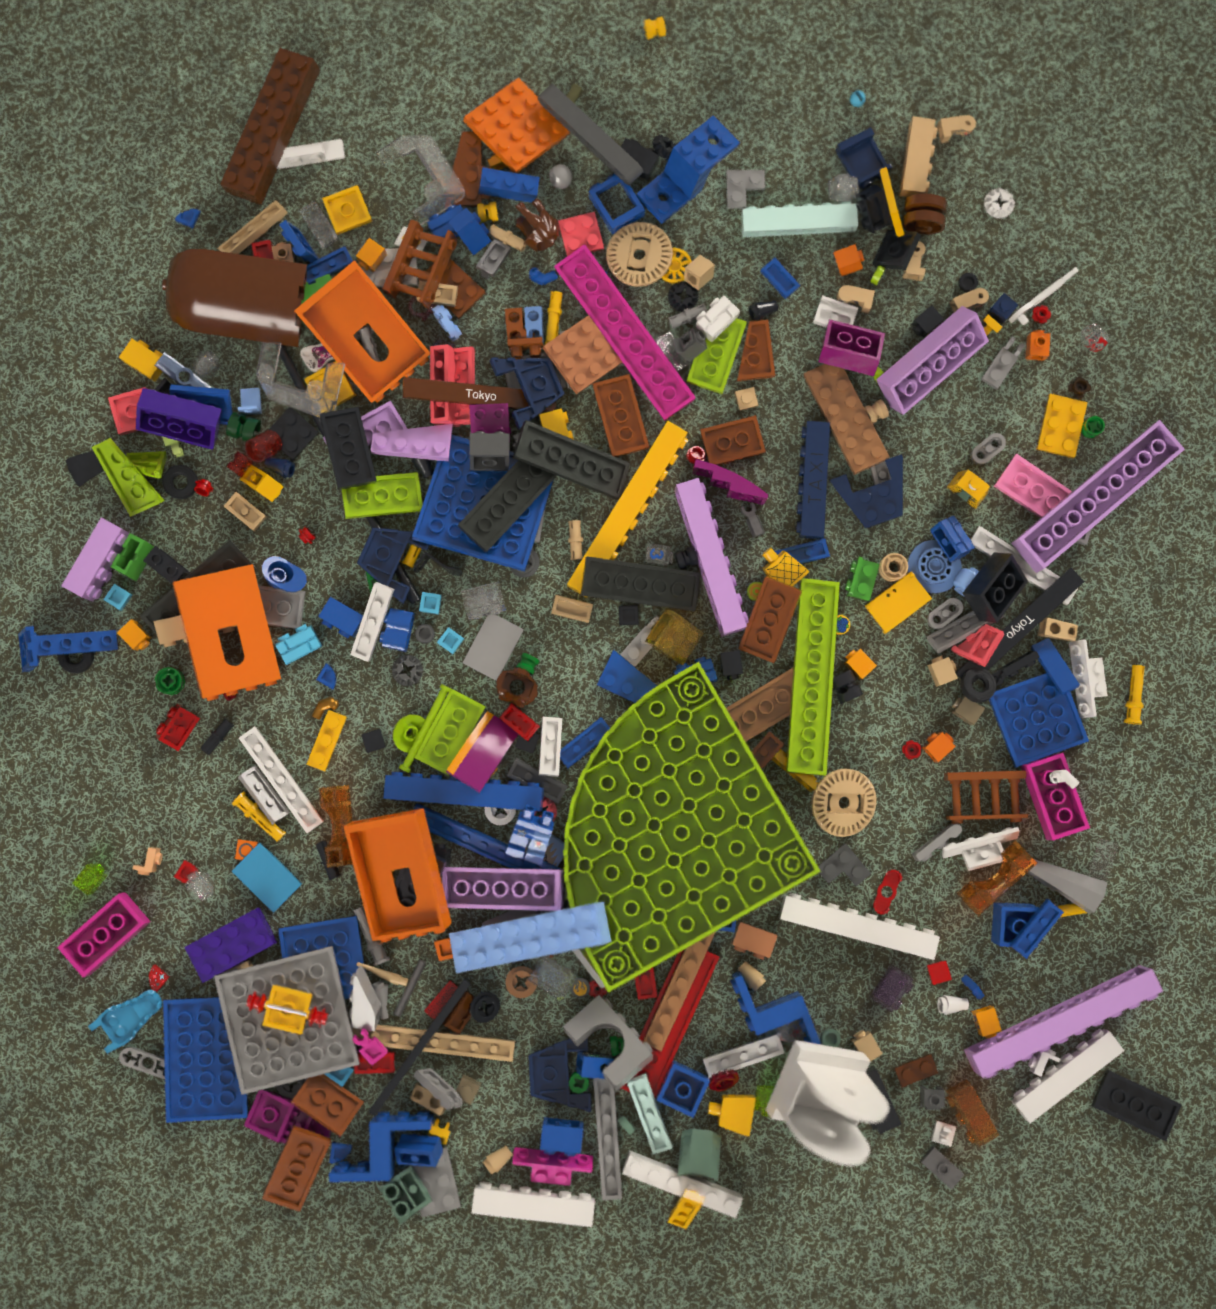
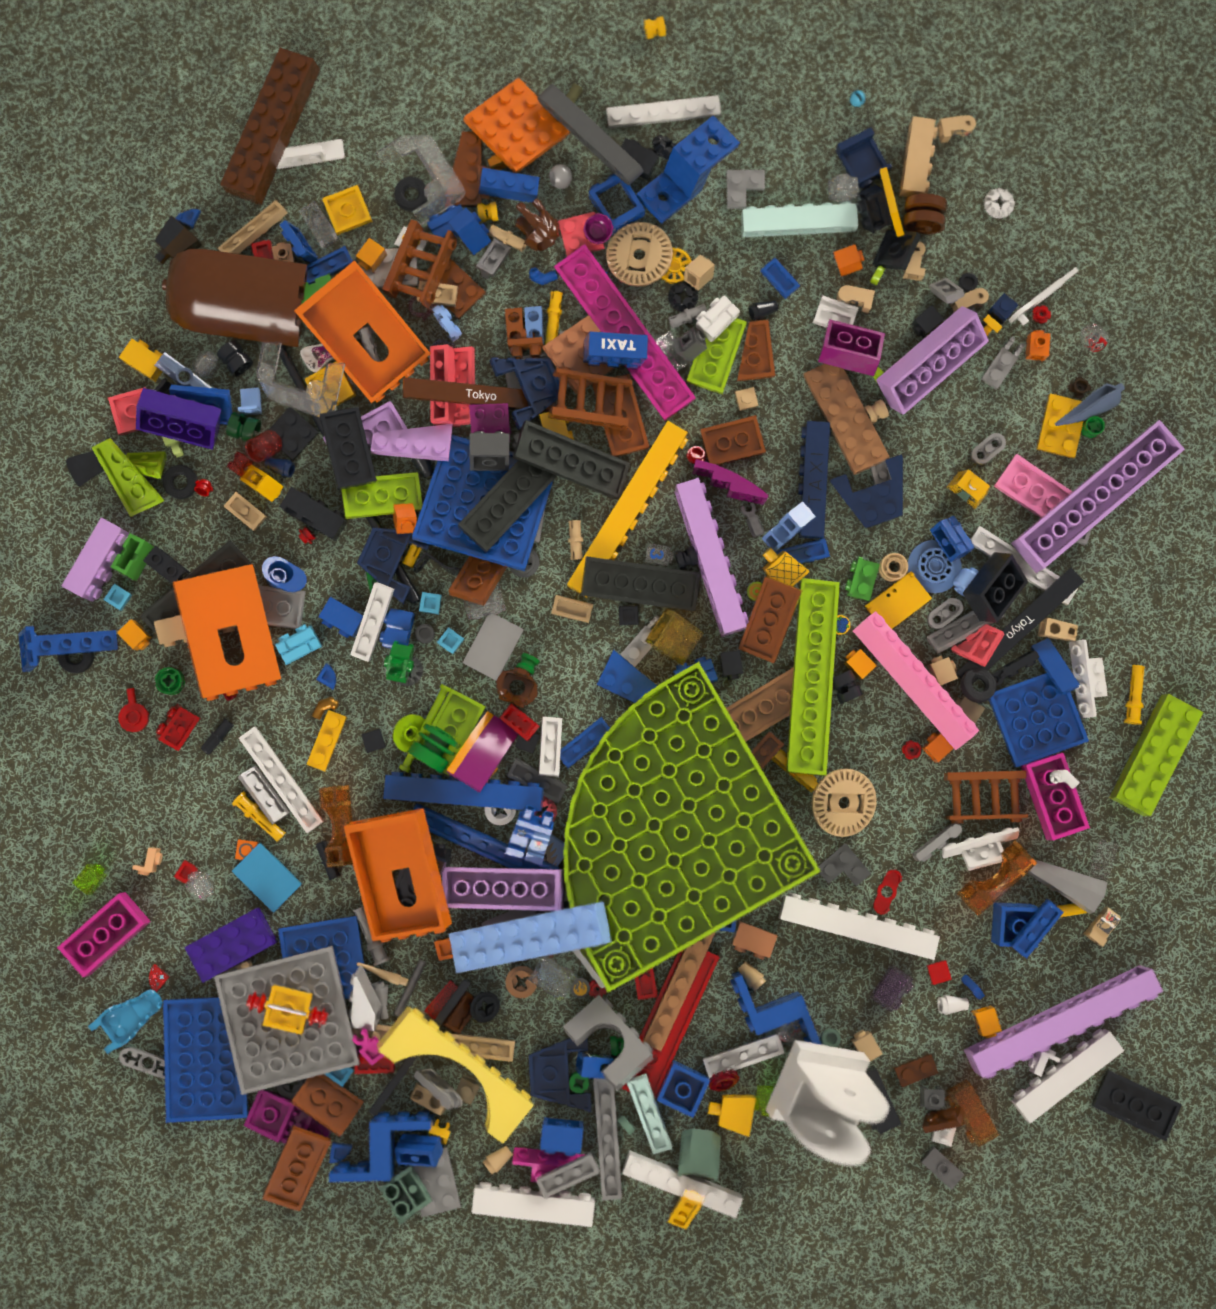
(133, 716): none -> red piece
(173, 240): none -> torso
(233, 356): none -> black wheel
(313, 513): none -> black wedge
(399, 662): none -> green hinge
(402, 186): none -> black tyre
(404, 518): none -> orange brick
(416, 1036): none -> light yellow arch
(433, 748): none -> green wheel
(477, 580): none -> dark orange plate
(567, 1175): none -> light grey plate
(578, 414): none -> dark orange fence
(598, 228): none -> magenta hair
(615, 349): none -> blue brick
(663, 111): none -> white plate
(788, 527): none -> medium blue arch
(916, 680): none -> bright pink brick
(943, 1119): none -> reddish brown plate
(946, 290): none -> light grey plate
(1096, 403): none -> sand blue piece
(1102, 926): none -> tan leg
(1156, 755): none -> lime brick

